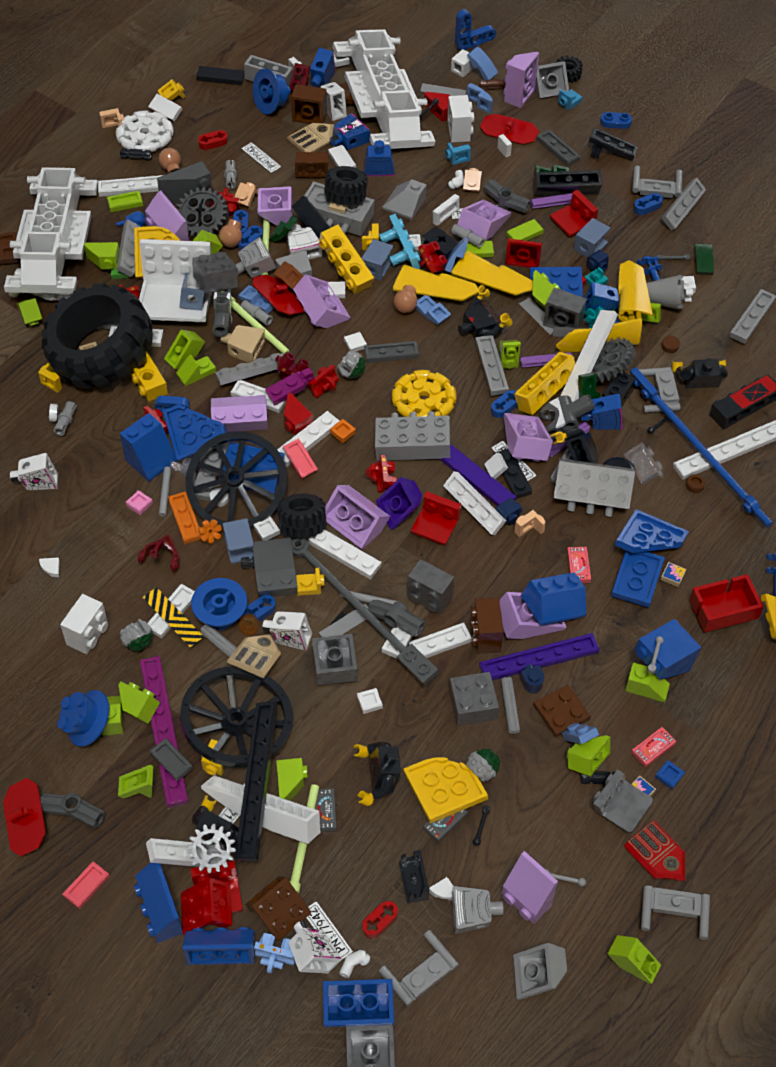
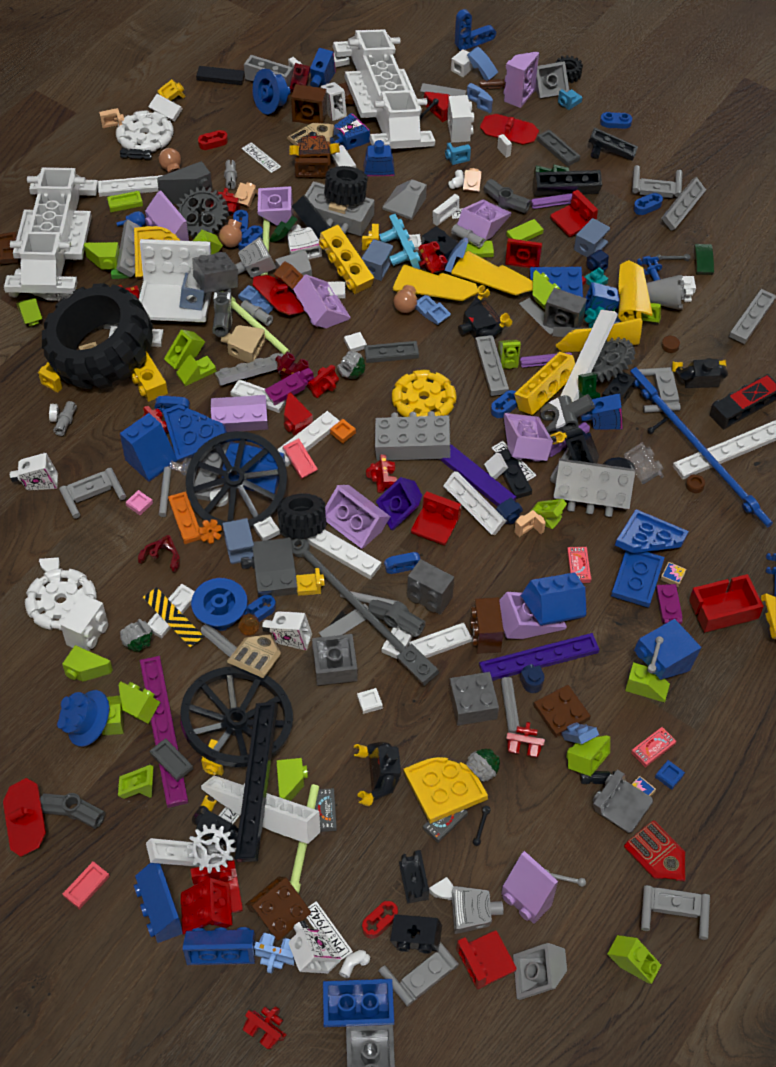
(54, 590): none -> white plate
(85, 665): none -> lime slope
(90, 487): none -> light grey plate
(256, 1021): none -> red hips
(314, 147): none -> torso
(401, 562): none -> blue beam
(407, 926): none -> black brick
(485, 959): none -> red bracket
(515, 740): none -> hips
(550, 511): none -> lime slope
(668, 603): none -> magenta hinge

